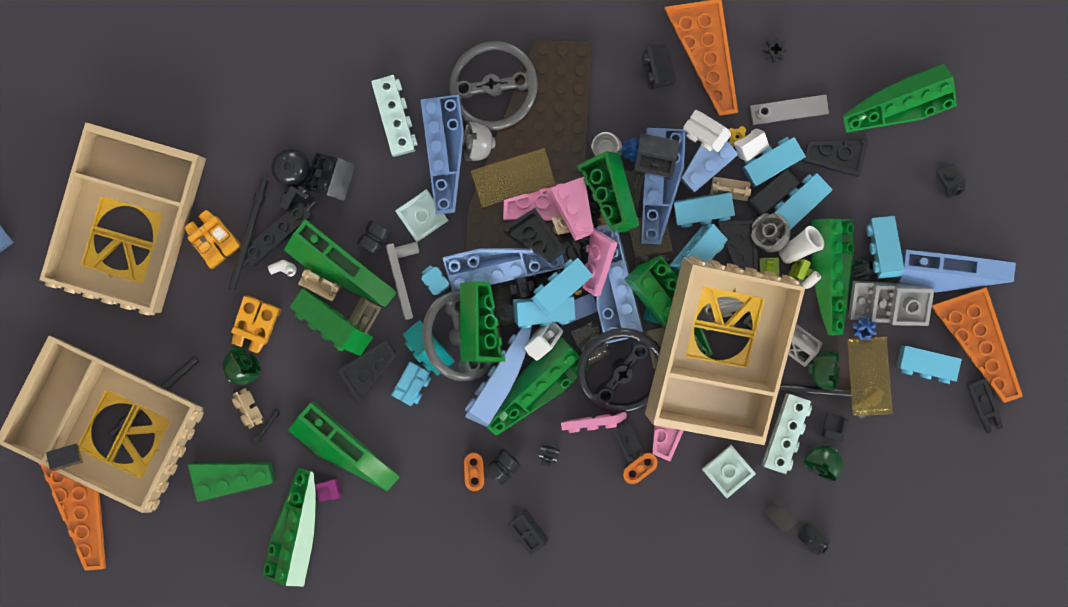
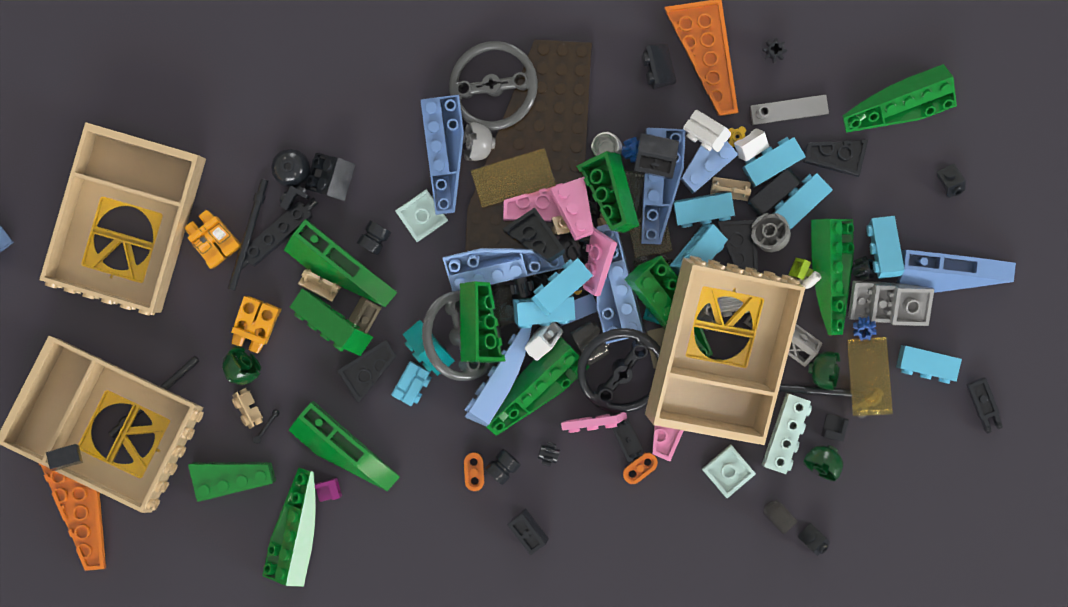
(284, 266): white arm -> none
(393, 115): light aqua brick -> none
(393, 255): light grey piece -> none
(435, 280): medium azure brick -> none
(769, 264): lime tile -> none
(802, 245): white plant -> none
(977, 331): orange wing -> none

